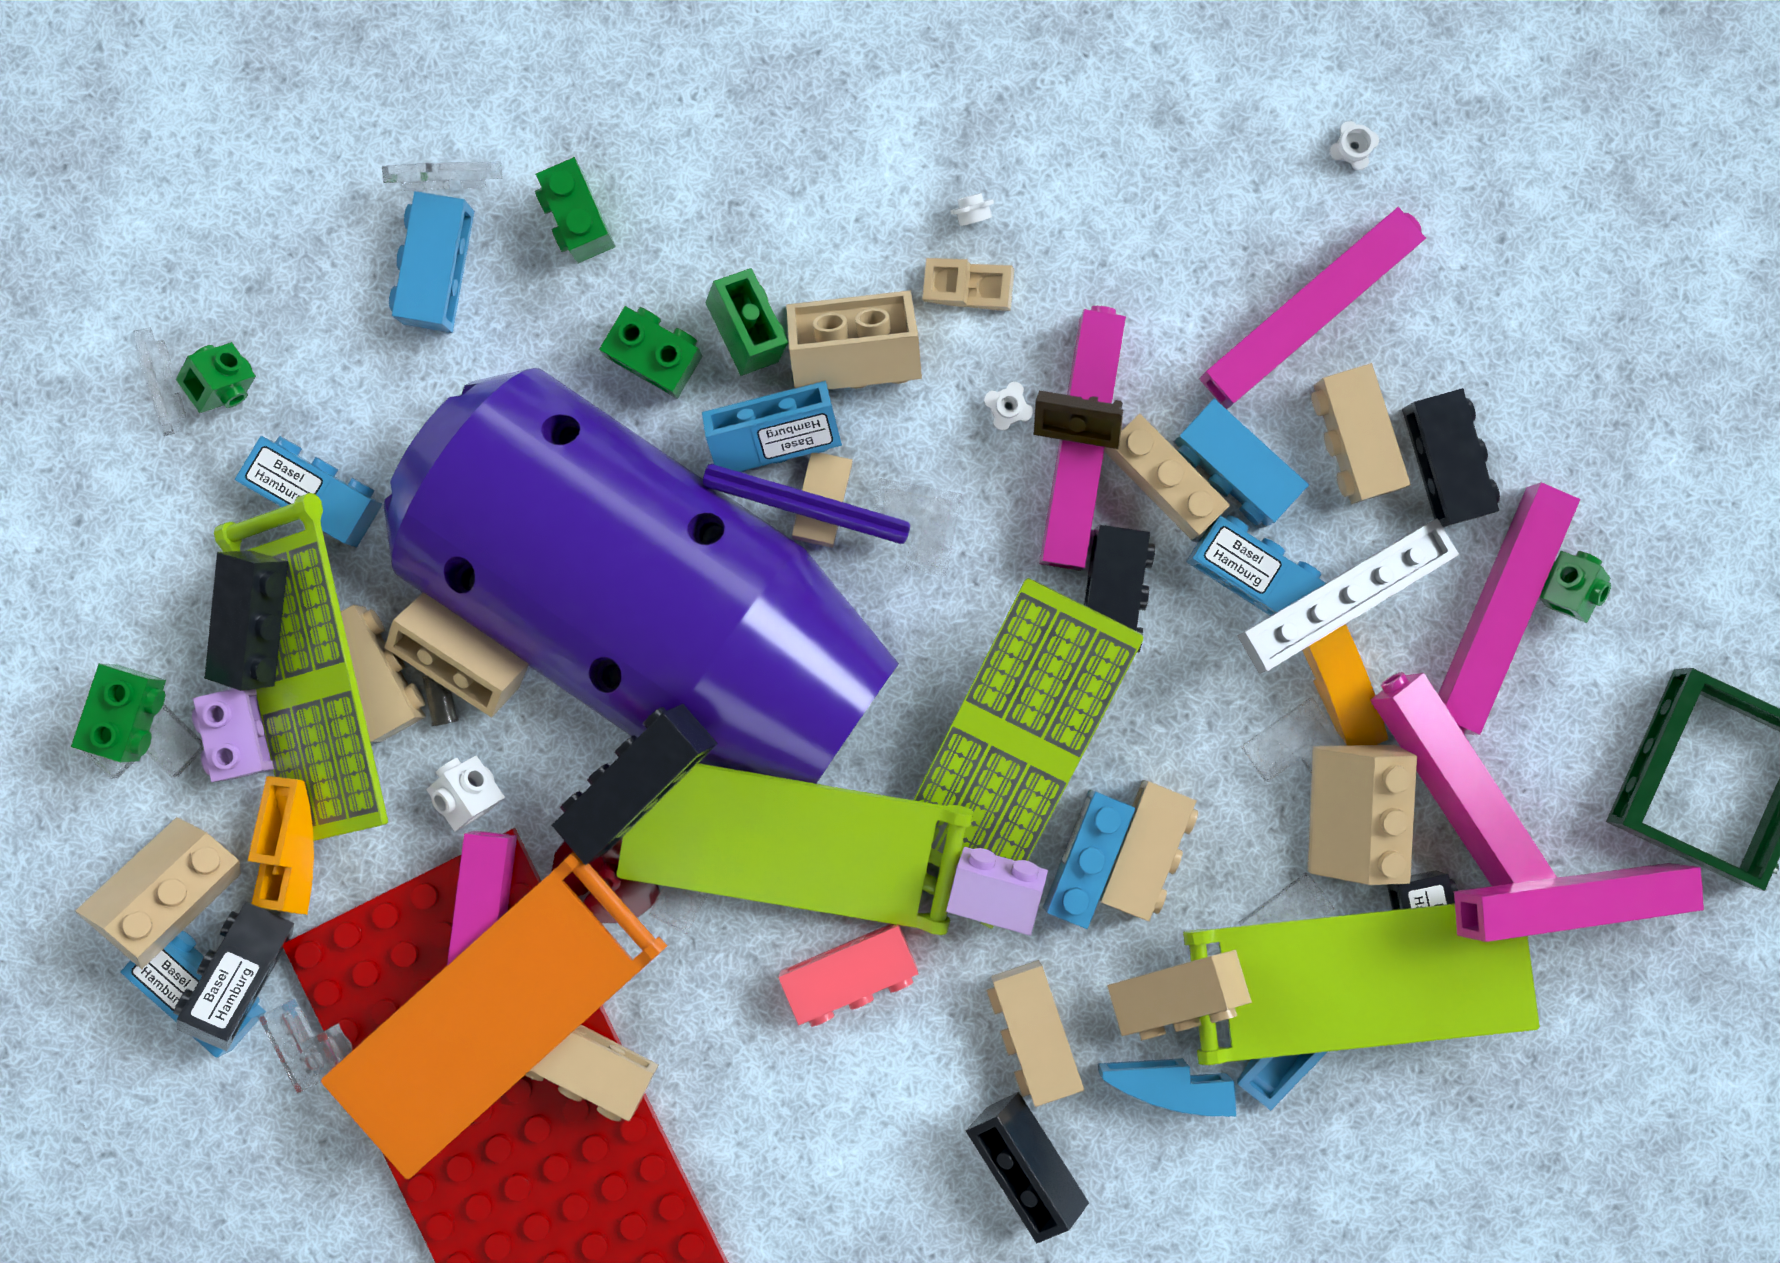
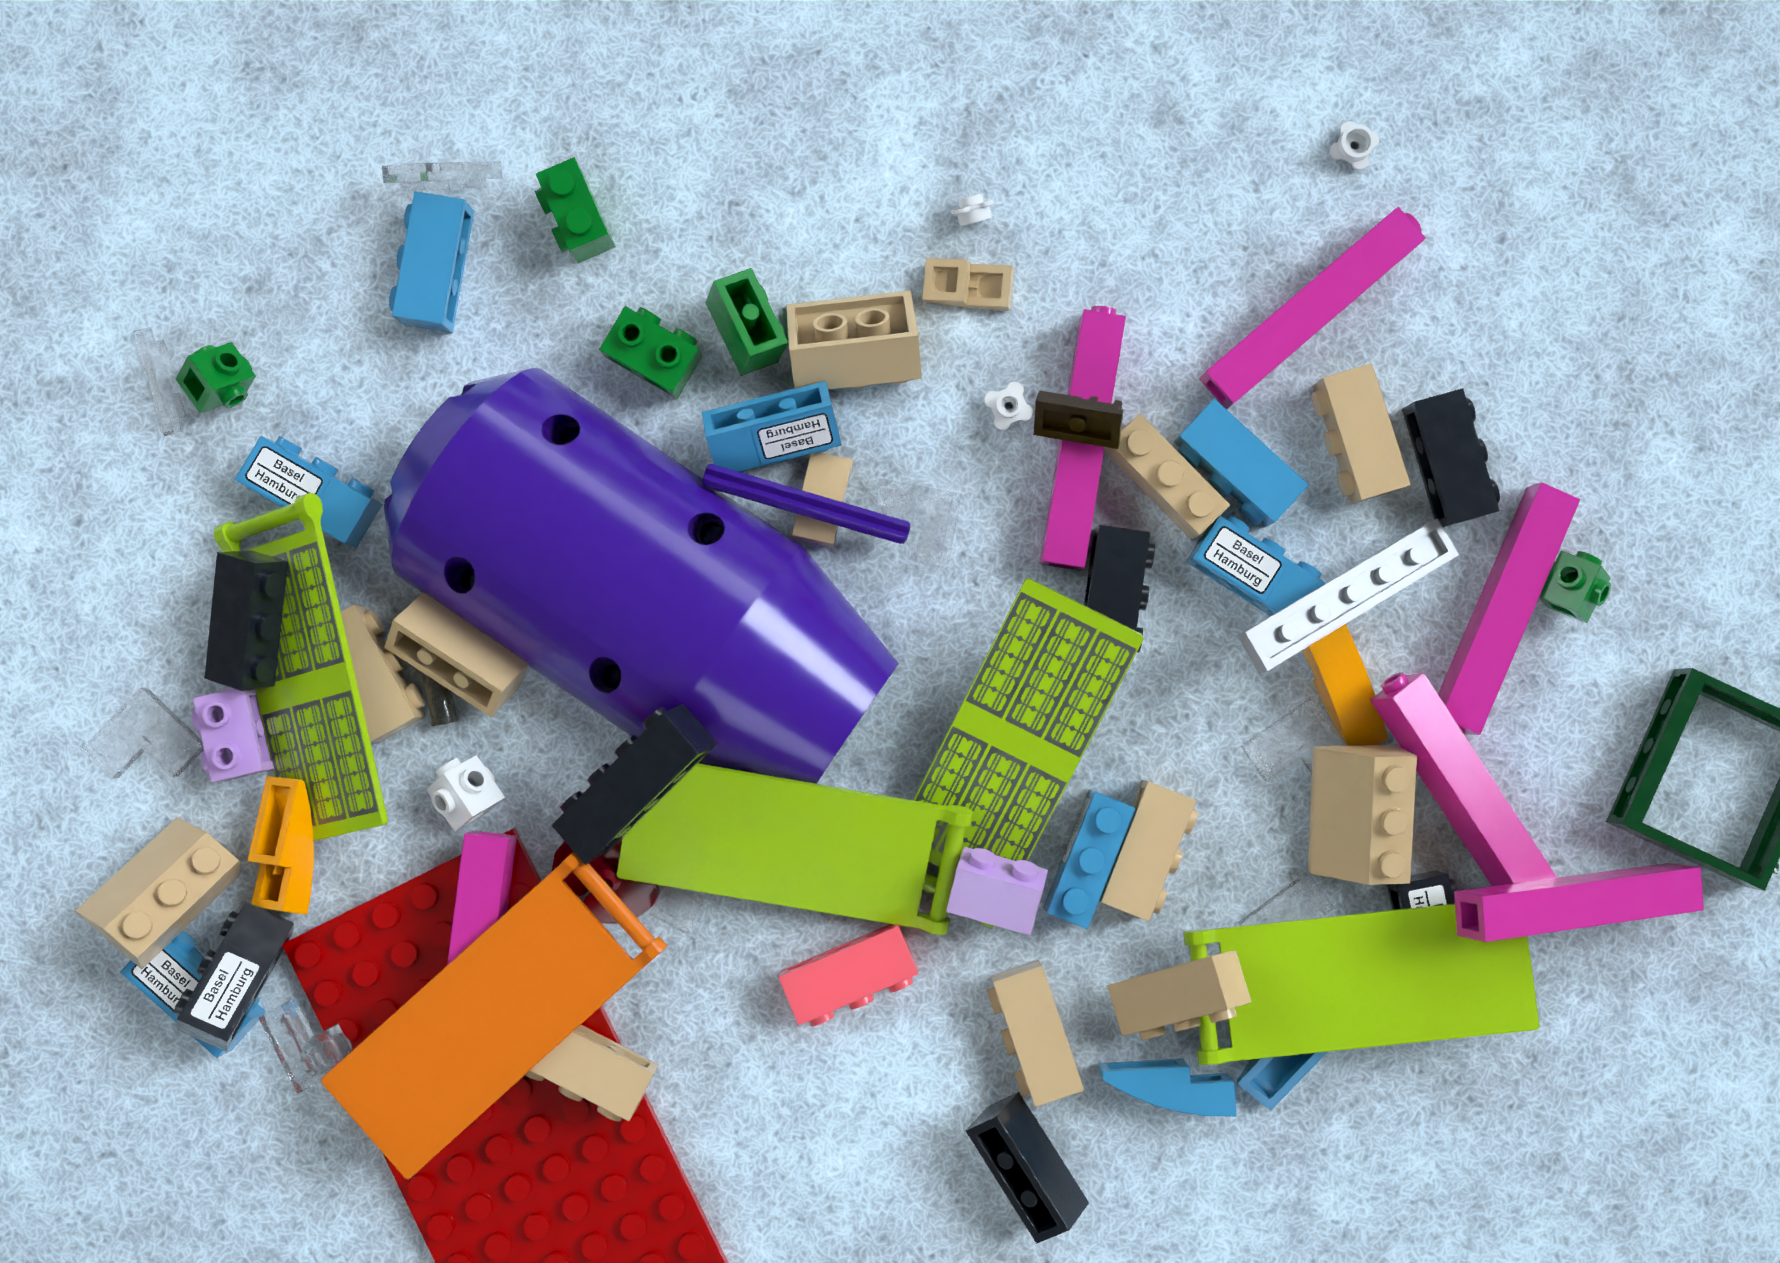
(119, 713): green brick -> none

